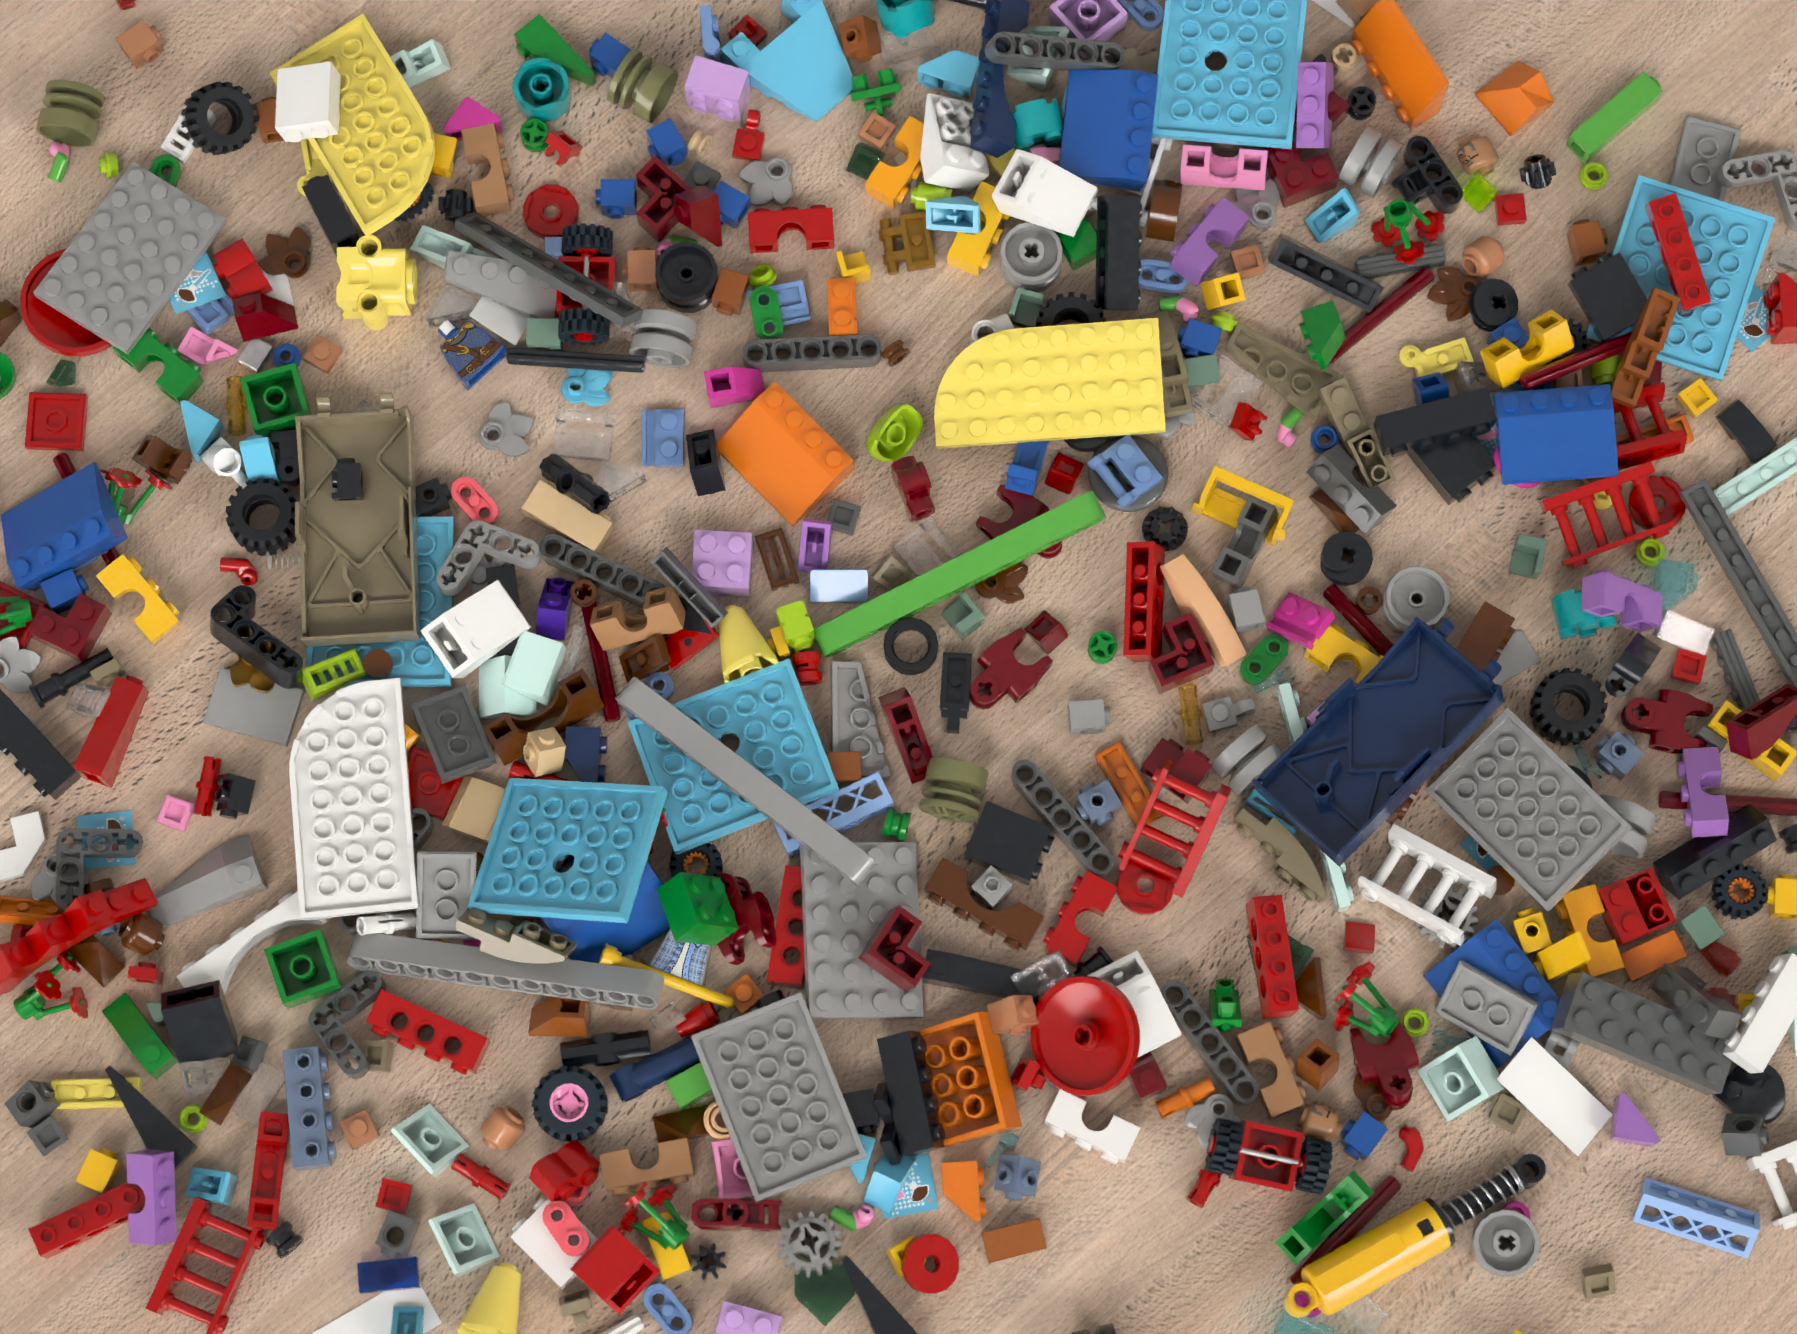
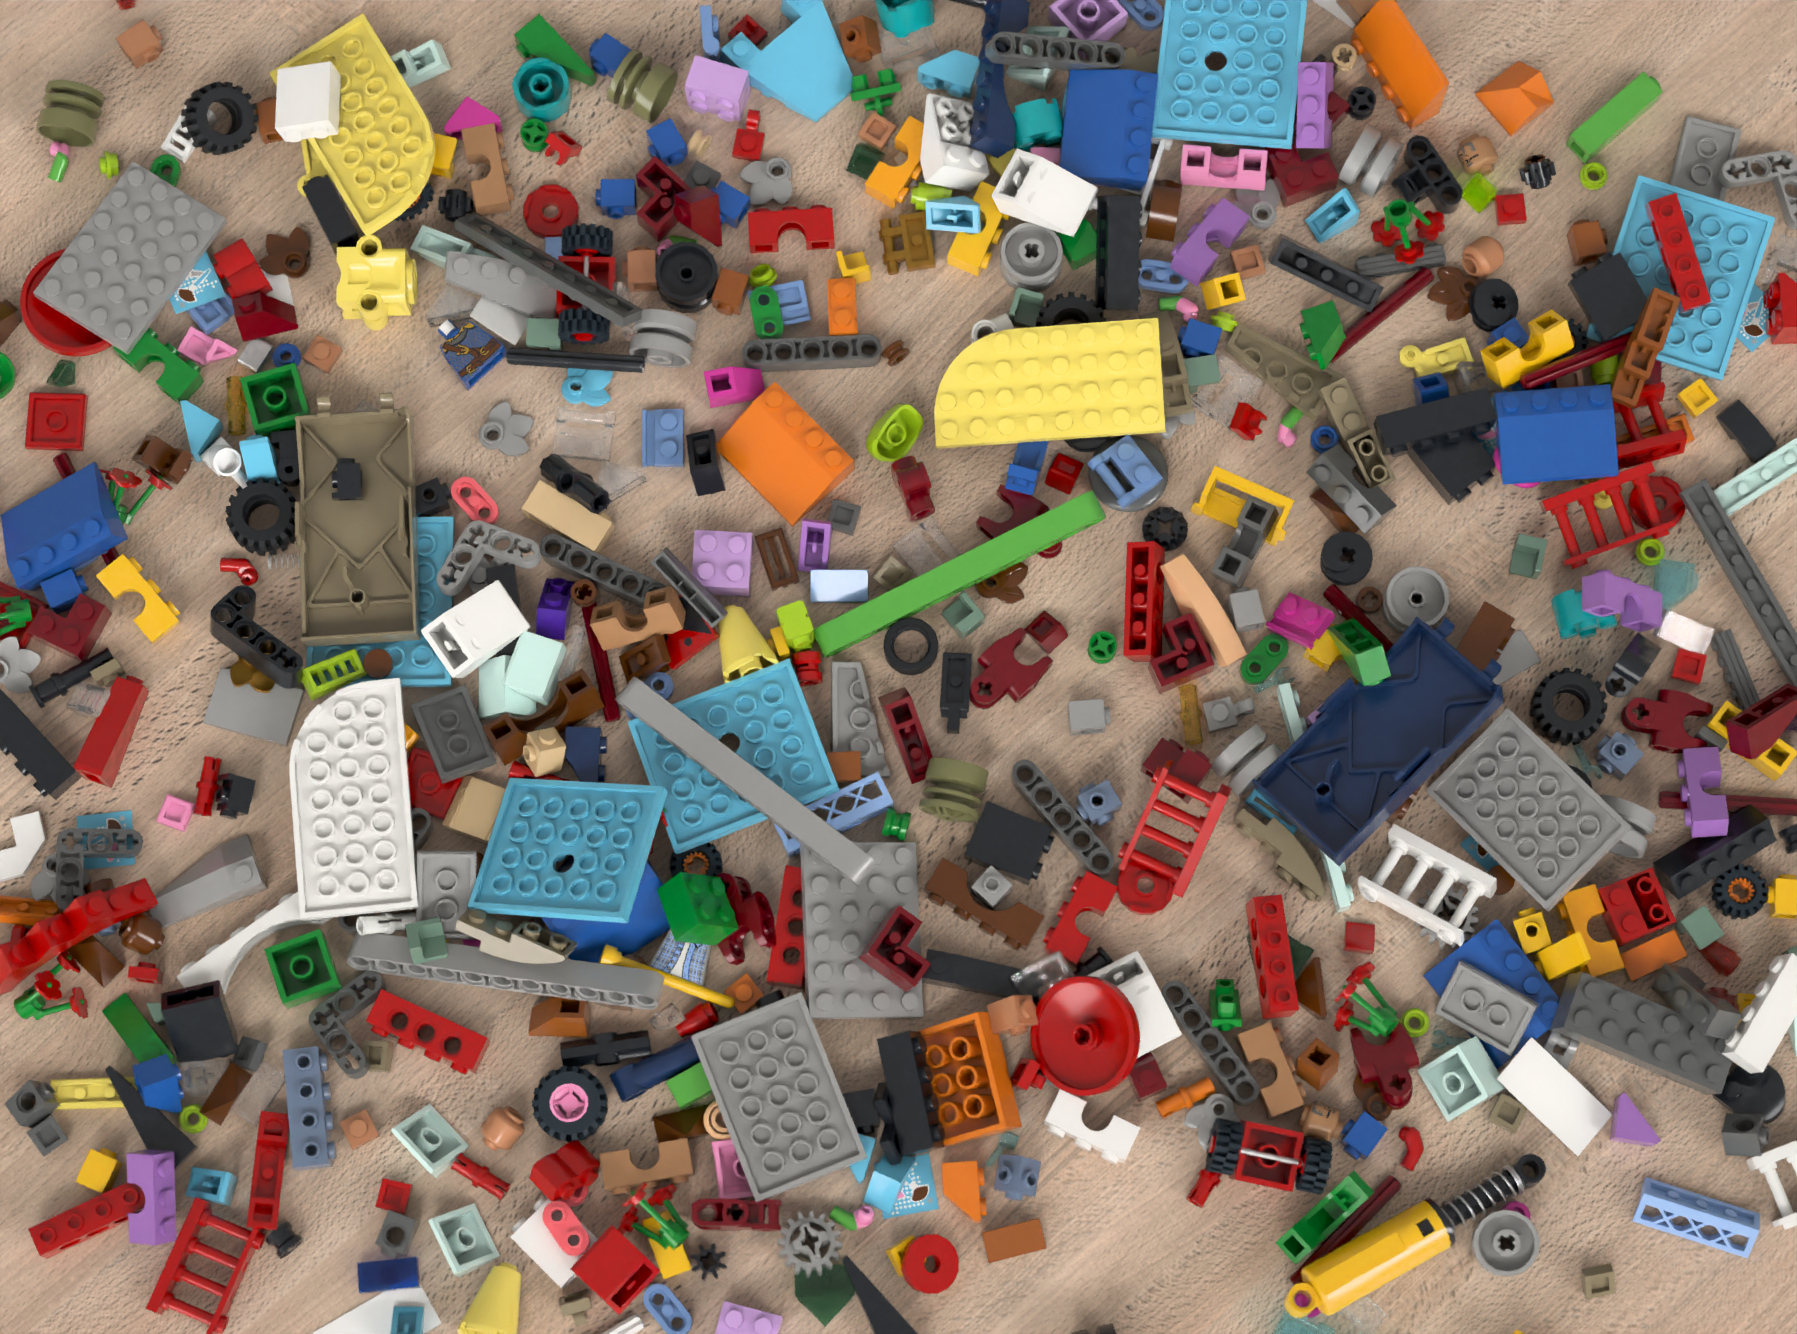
(159, 1083): none -> blue slope
(426, 940): none -> sand green panel
(1126, 782): orange tile -> none
(1361, 652): none -> green slope

